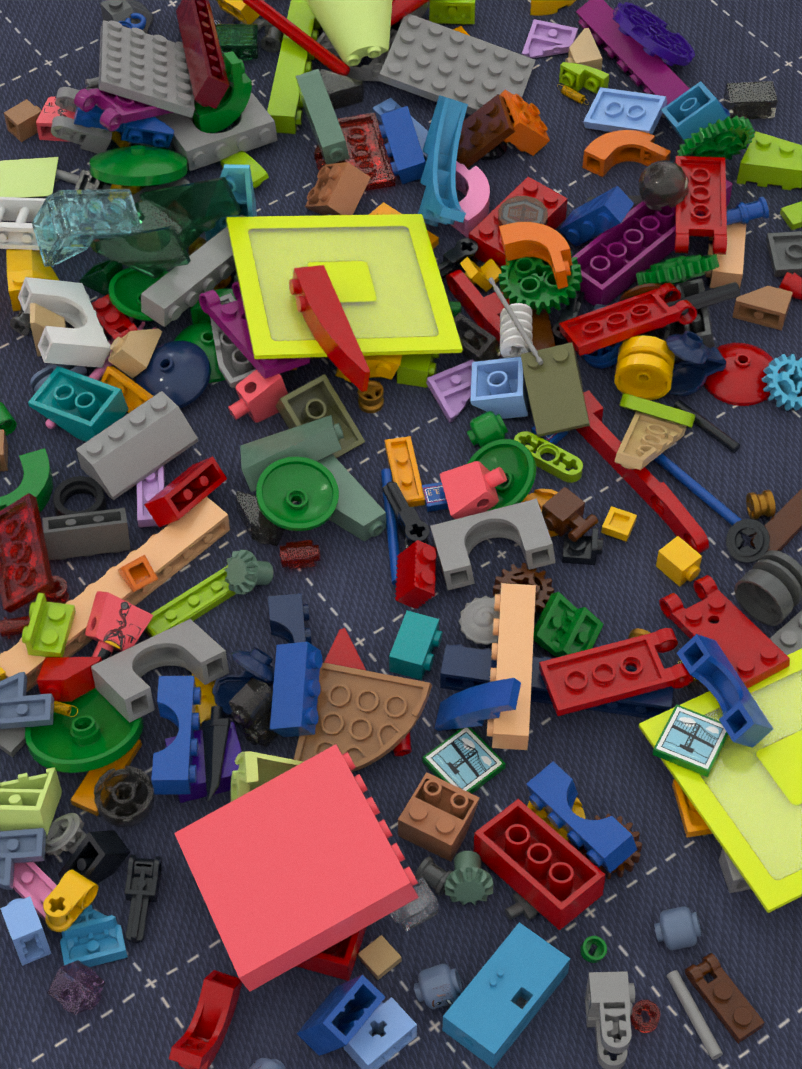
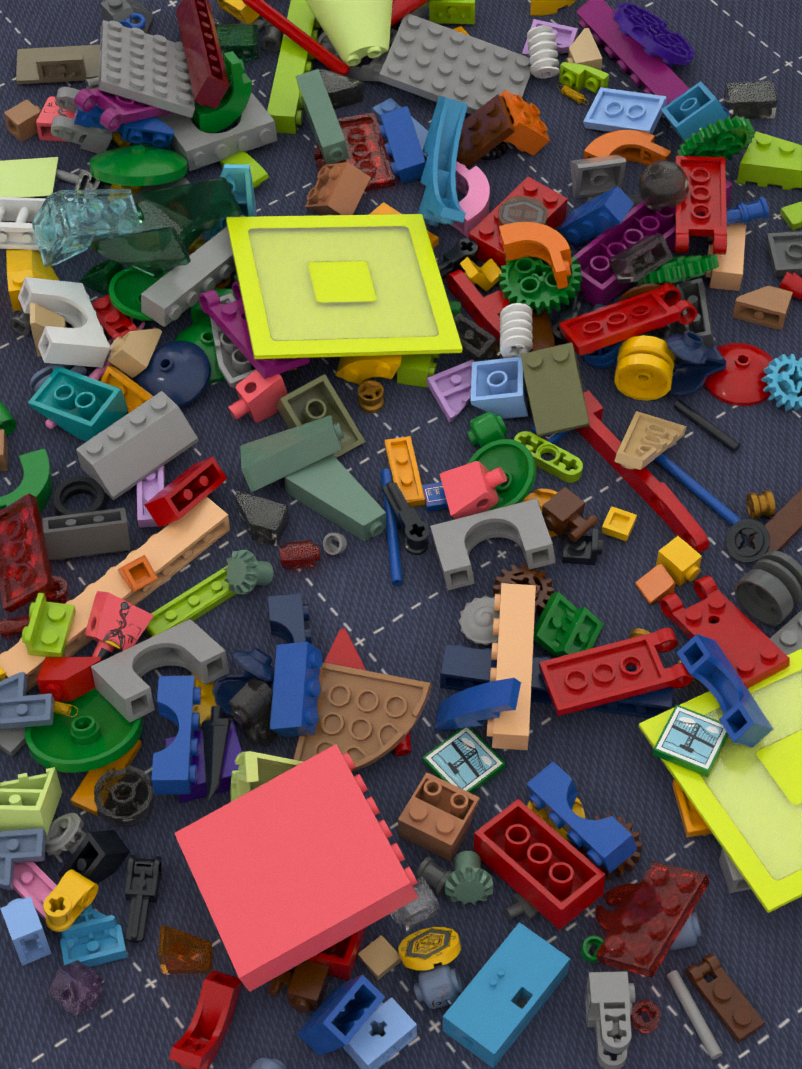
(57, 64): none -> dark tan bracket
(183, 952): none -> clear orange slope
(299, 481): green dish -> none
(304, 985): none -> reddish brown brick
(328, 322): red slope -> none
(333, 548): none -> light grey hinge
(415, 645): teal brick -> none
(416, 574): red brick -> none
(429, 947): none -> yellow tile
(516, 322): light grey piece -> none
(543, 52): none -> white piece
(597, 175): none -> light grey slope
(640, 258): none -> clear smoke brick
(648, 917): none -> clear red plate
(655, 584): none -> orange slope
(657, 410): lime beam -> none
(711, 296): black axle -> none

